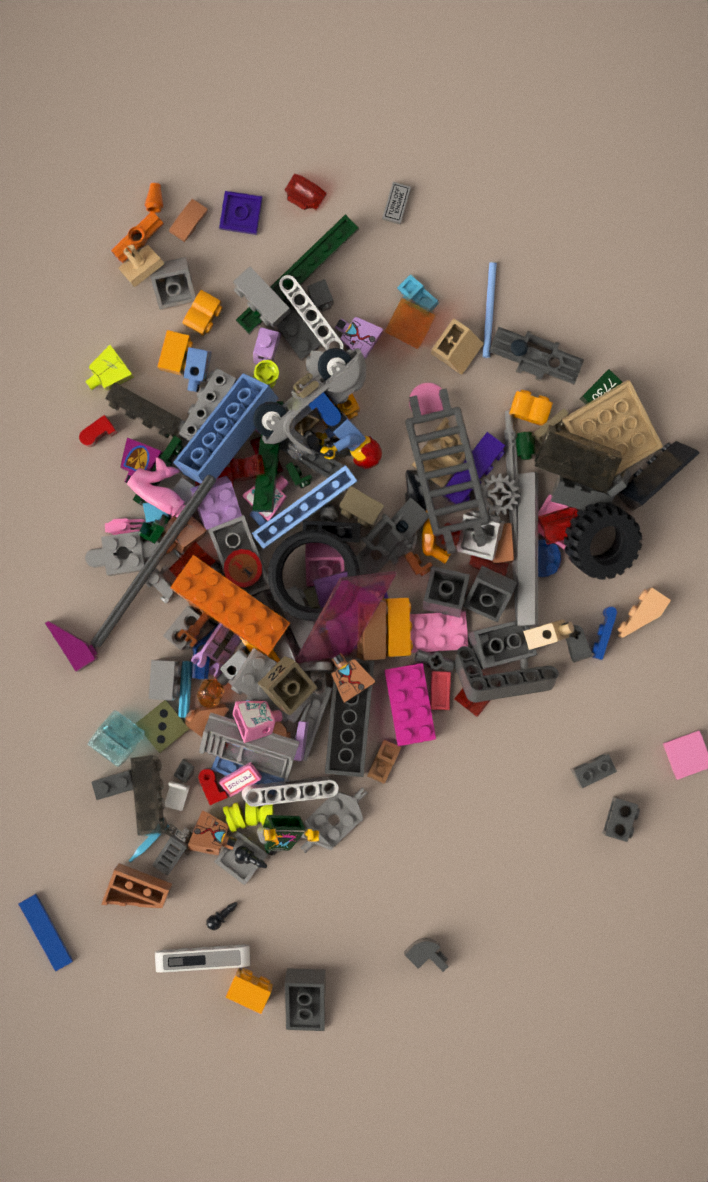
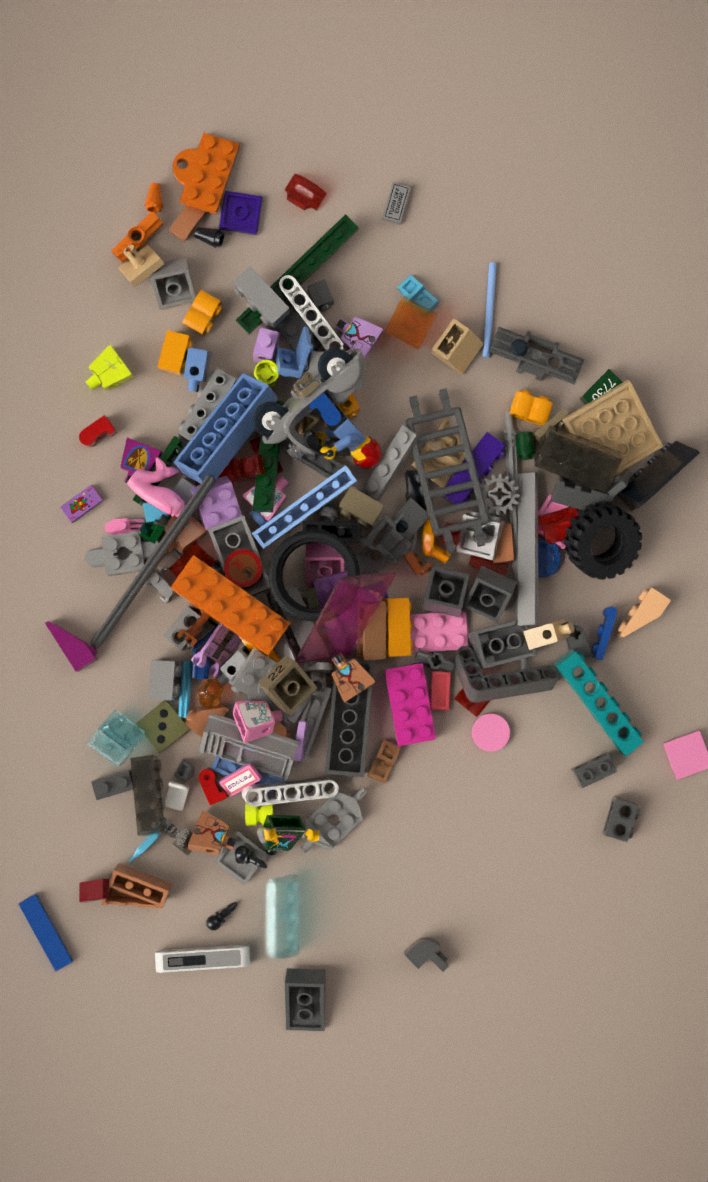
(81, 503): none -> medium lavender tile
(94, 890): none -> dark red tile
(143, 410): clear smoke brick -> none
(170, 855): dark grey slope -> none
(206, 172): none -> orange plate
(210, 236): none -> black cone
(234, 817): neon yellow wheel -> none
(249, 990): light orange brick -> none
(282, 916): none -> clear light blue container
(295, 362): none -> medium blue bracket
(295, 472): dark green bracket -> none
(391, 462): none -> light grey plate
(428, 398): bright pink piece -> none
(490, 732): none -> bright pink tile
(566, 666): none -> teal brick

